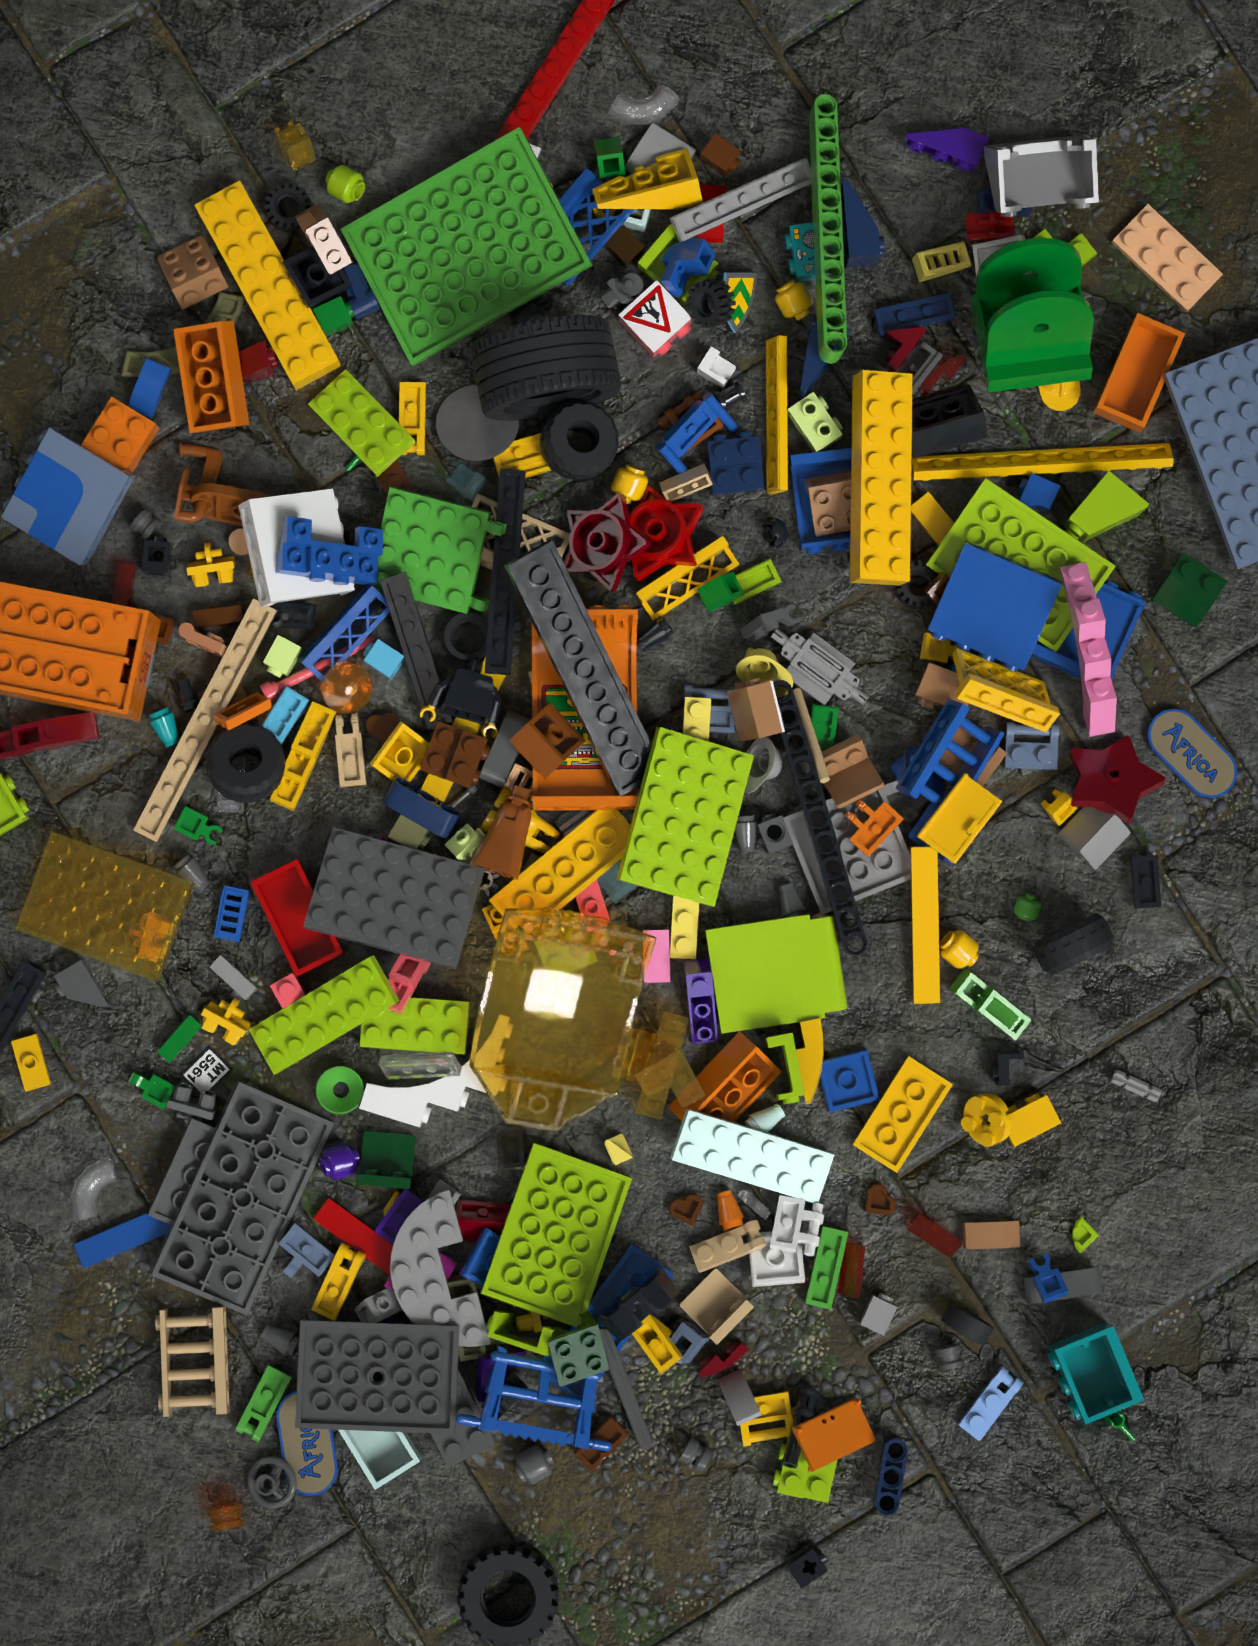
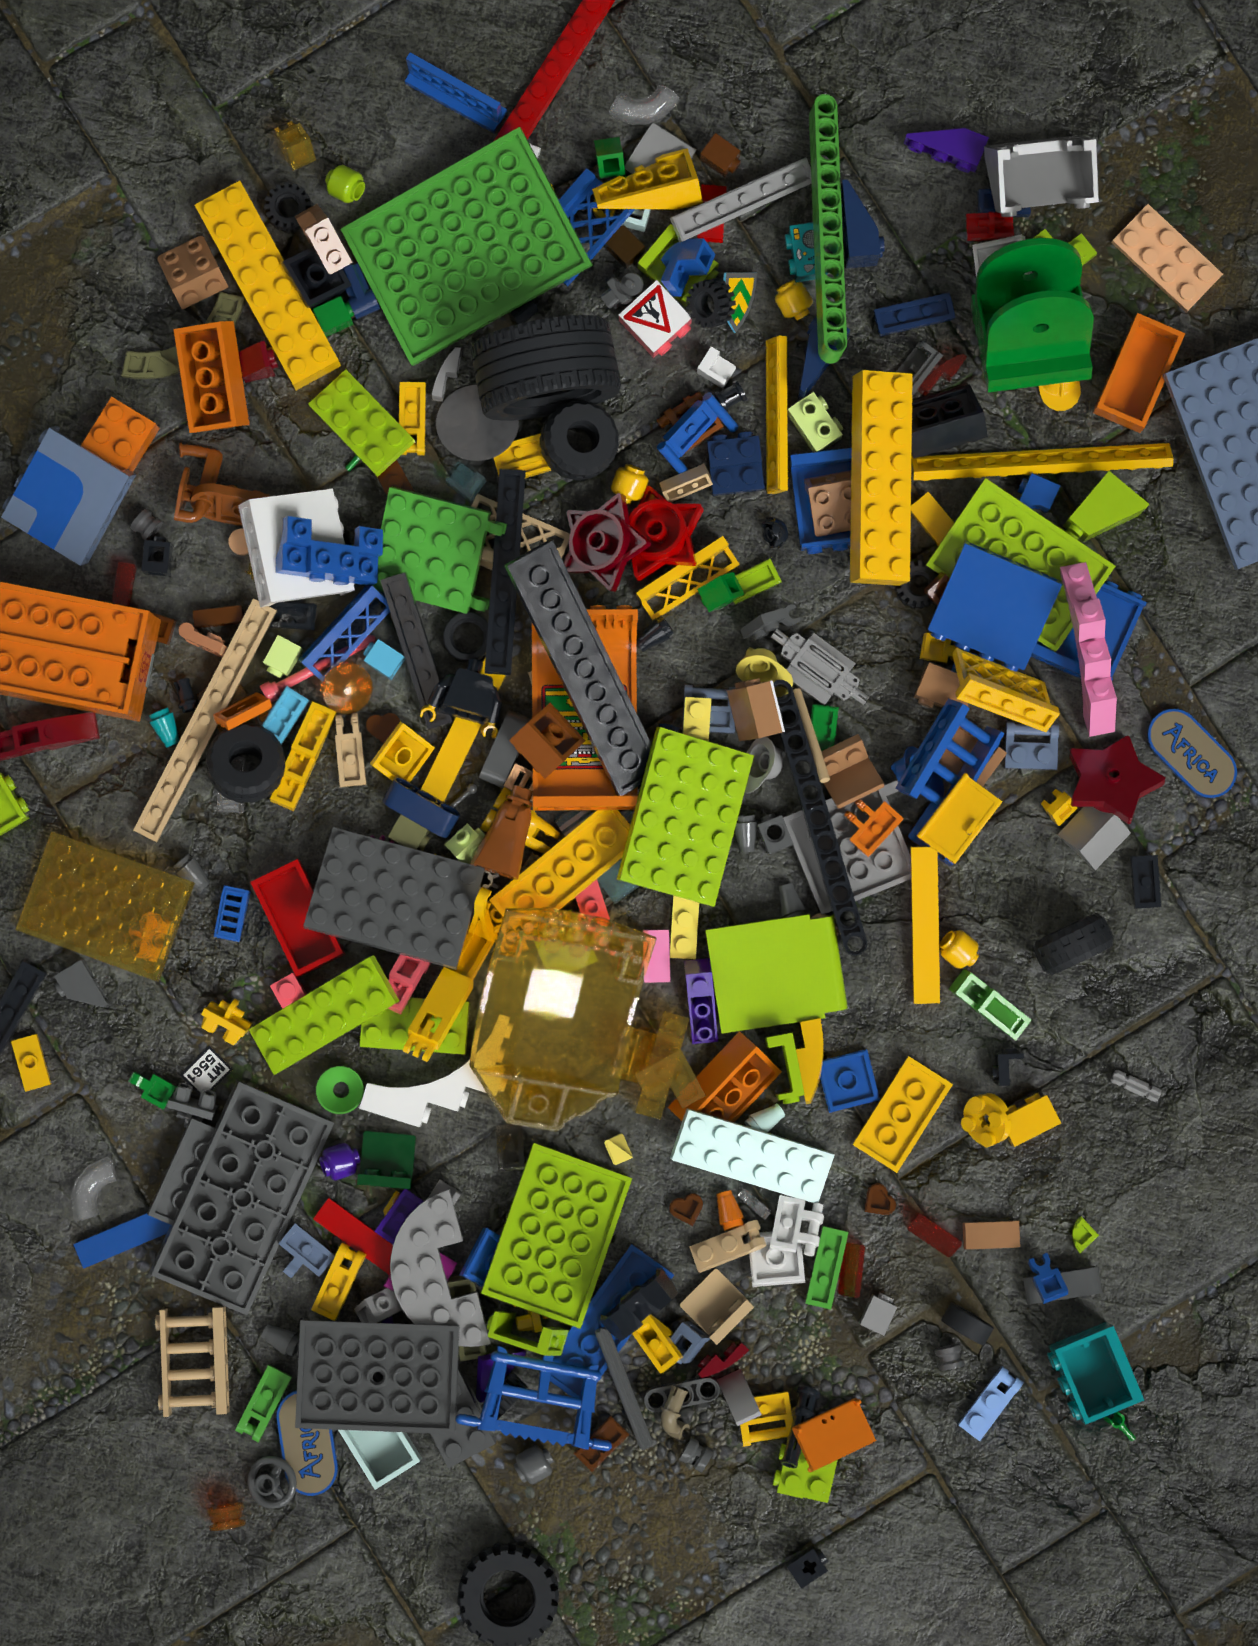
(149, 388): blue slope -> none
(180, 1038): green piece -> none
(193, 824): green plate -> none
(199, 569): yellow hips -> none
(233, 977): light grey piece -> none
(420, 1065): clear plate -> none
(449, 369): none -> light grey slope
(453, 985): none -> yellow hinge
(454, 93): none -> blue fence
(454, 755): reddish brown plate -> none
(477, 1215): dark red panel -> none
(578, 1352): dark green bracket -> none
(671, 1411): none -> dark tan piece
(692, 1385): none -> dark grey beam
(893, 1488): dark blue beam -> none
(906, 341): dark red slope -> none
(929, 272): light yellow slope -> none
(1027, 907): bright green piece -> none
(1189, 590): dark green slope -> none

